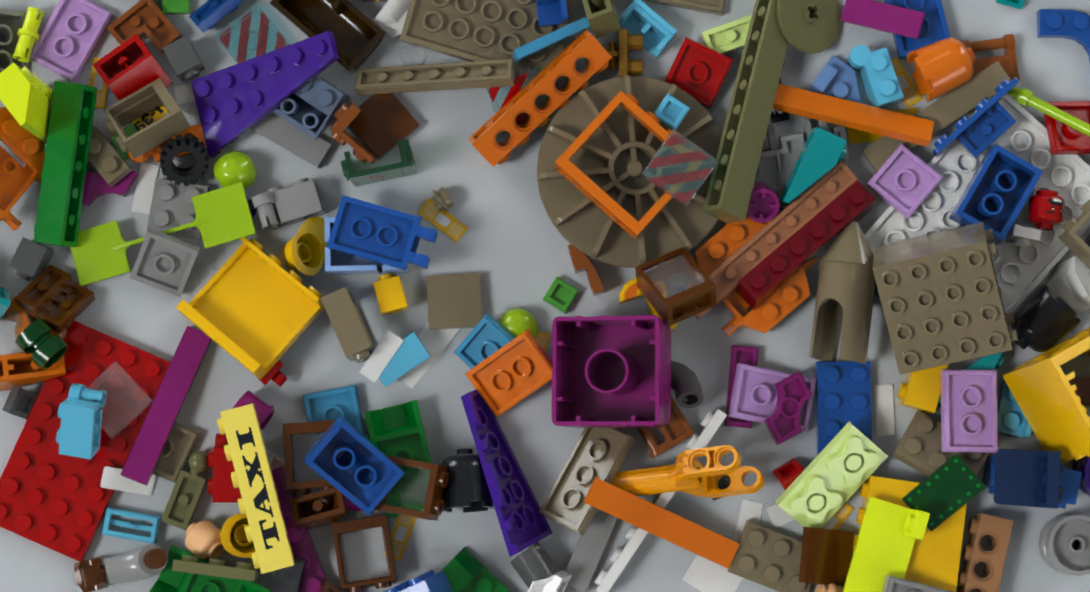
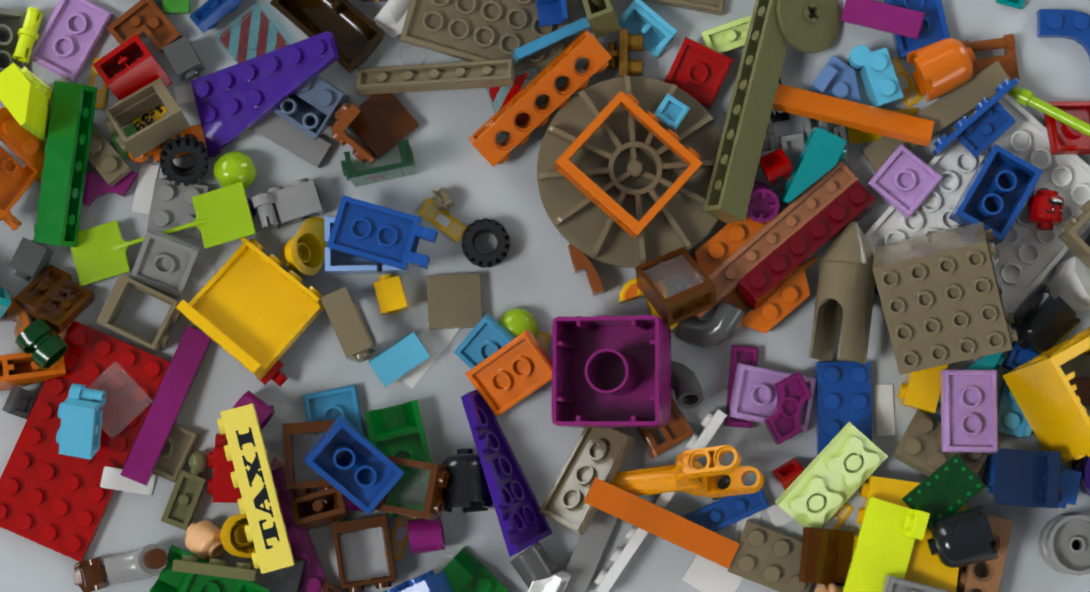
(116, 301): none -> dark tan window
(153, 529): medium azure tile -> none
(381, 356): white sticker -> none
(426, 535): none -> magenta piece
(477, 228): none -> black tyre
(561, 295): bright green tile -> none
(679, 167): clear light blue tile -> none
(711, 331): none -> dark grey cylinder
(729, 510): none -> blue tile
(775, 165): none -> red tile
(962, 538): none -> black cylinder
(1018, 357): none -> blue tile
(1023, 235): white plate -> none

